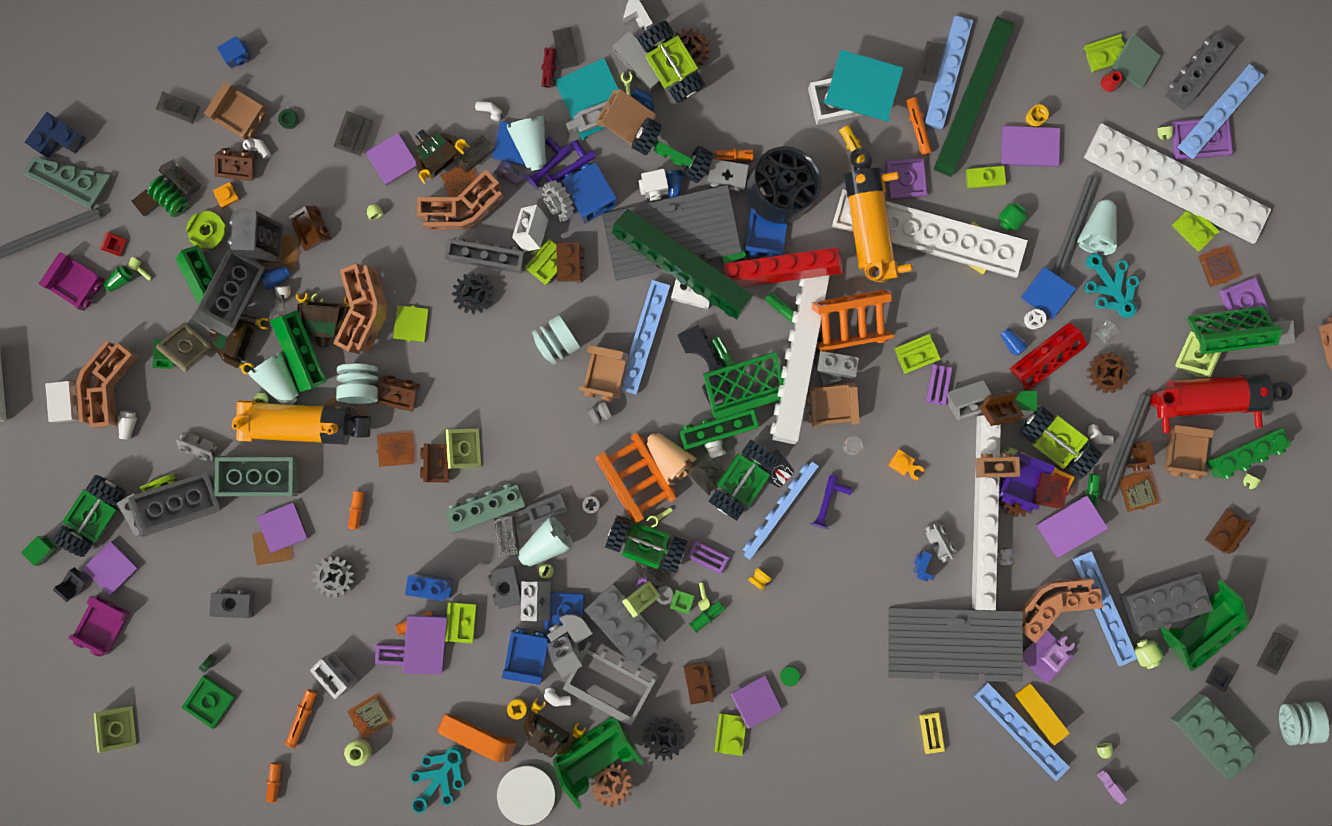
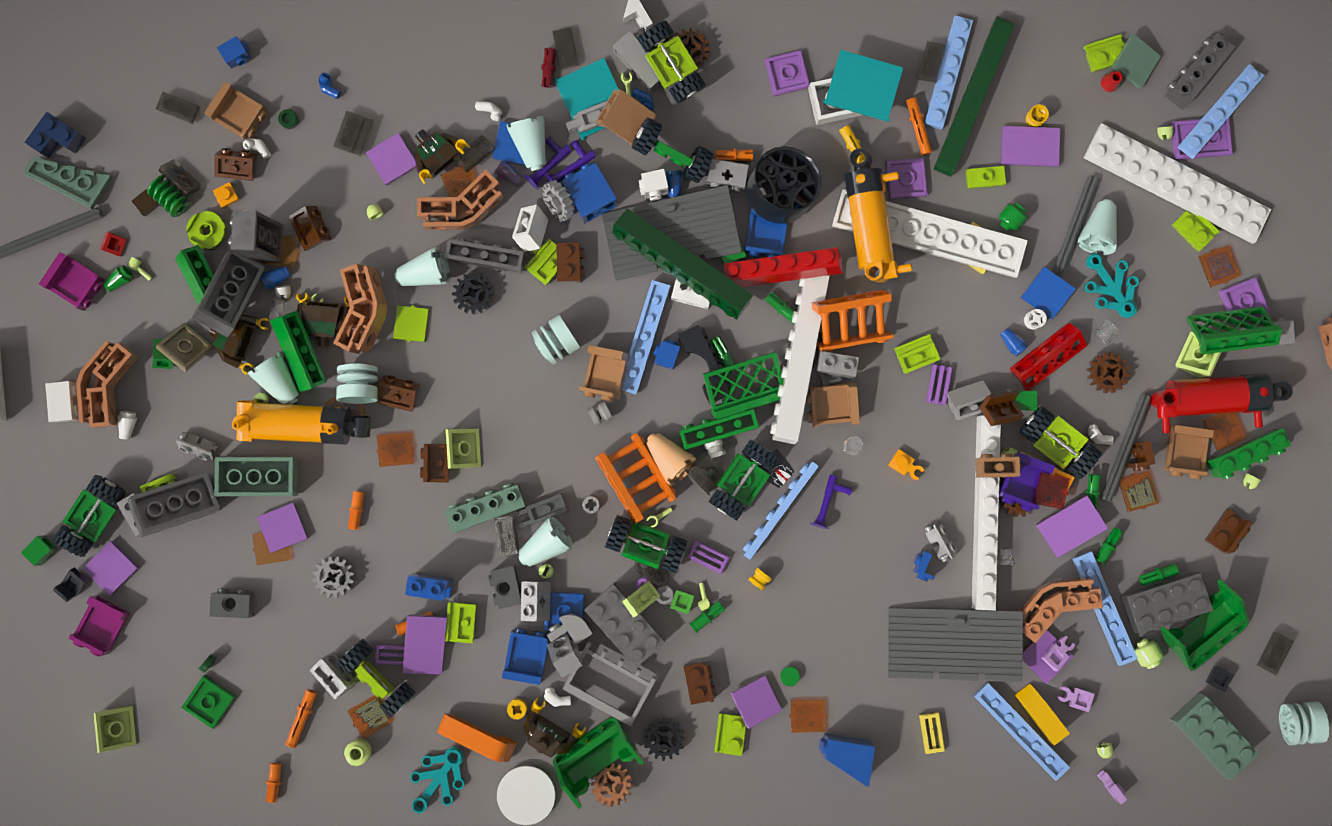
(326, 86): none -> blue arm
(369, 674): none -> black plate
(425, 269): none -> light aqua cone
(666, 354): none -> blue brick
(787, 73): none -> medium lavender tile
(807, 716): none -> clear orange piece
(849, 755): none -> blue slope
(1078, 698): none -> lavender plate
(1109, 546): none -> green axle
(1158, 574): none -> green axle
(1226, 430): none -> clear orange piece

